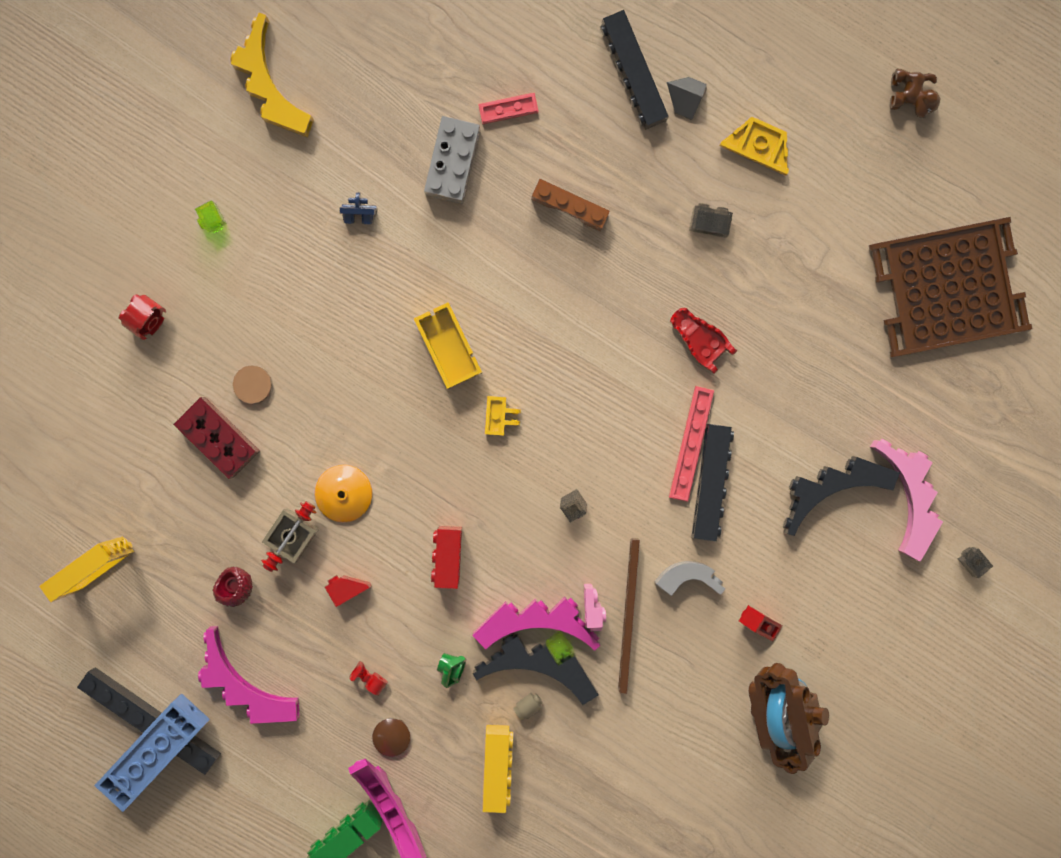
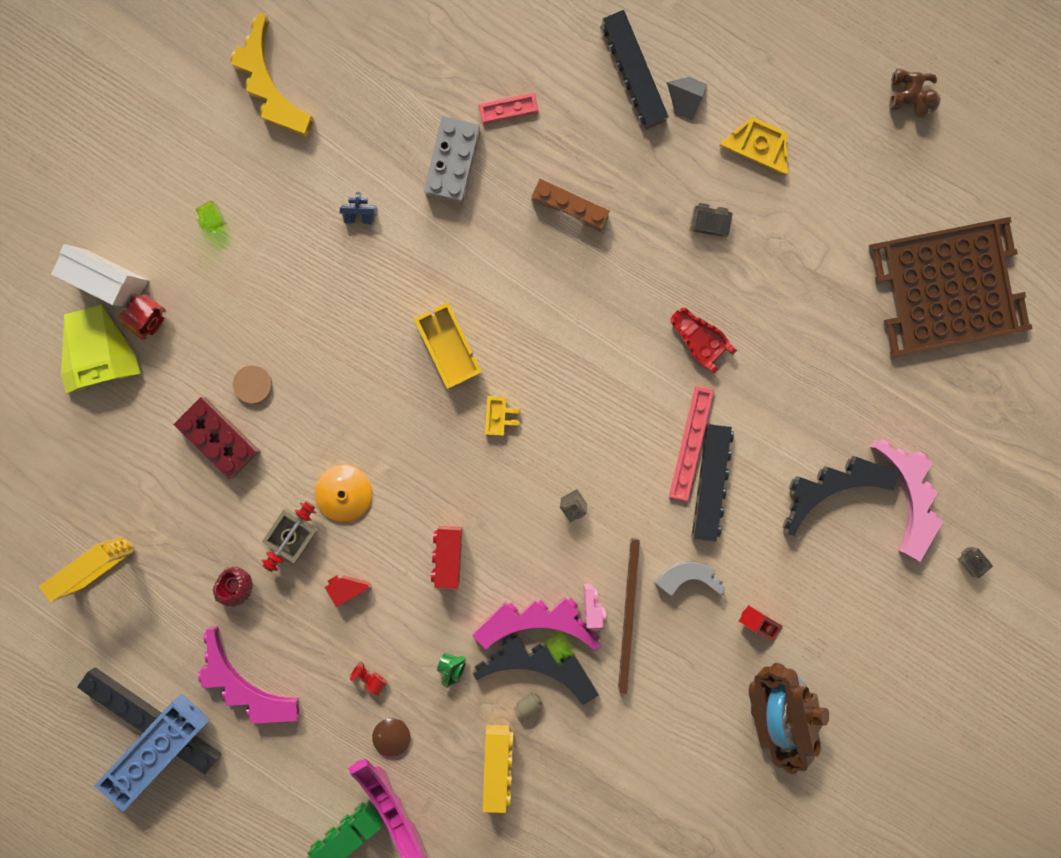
(94, 350): none -> neon yellow wedge
(98, 276): none -> white container

